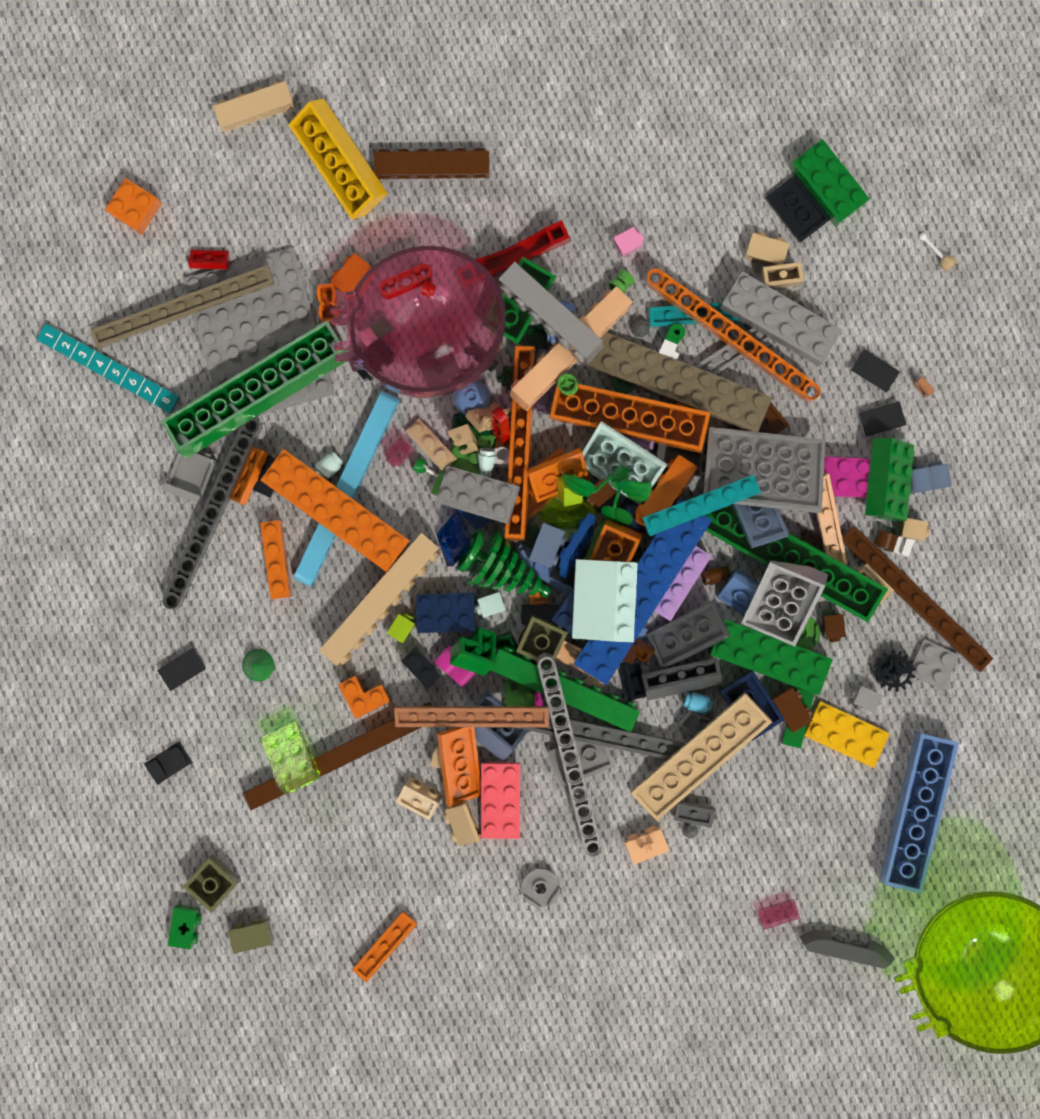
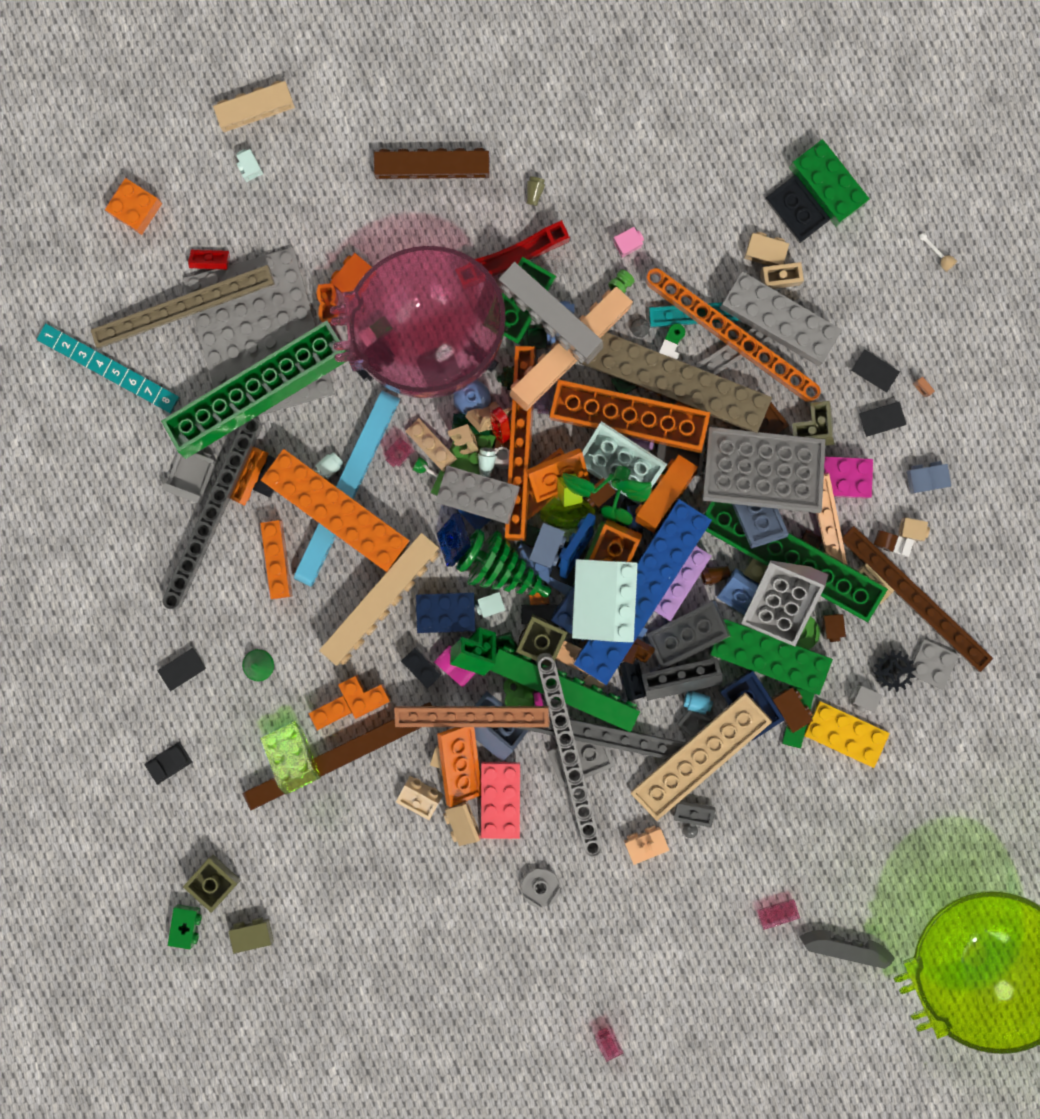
(248, 164): none -> light aqua brick
(330, 713): none -> orange brick
(337, 158): yellow brick -> none
(384, 946): orange plate -> none
(390, 282): red beam -> none
(401, 627): lime brick -> none
(428, 288): red plate -> none
(534, 190): none -> olive cone
(566, 382): bright green wheel -> none
(608, 1044): none -> clear pink brick
(701, 505): teal plate -> none
(754, 570): none -> olive brick
(821, 425): none -> olive brick
(889, 479): green brick -> none
(918, 812): medium blue brick -> none

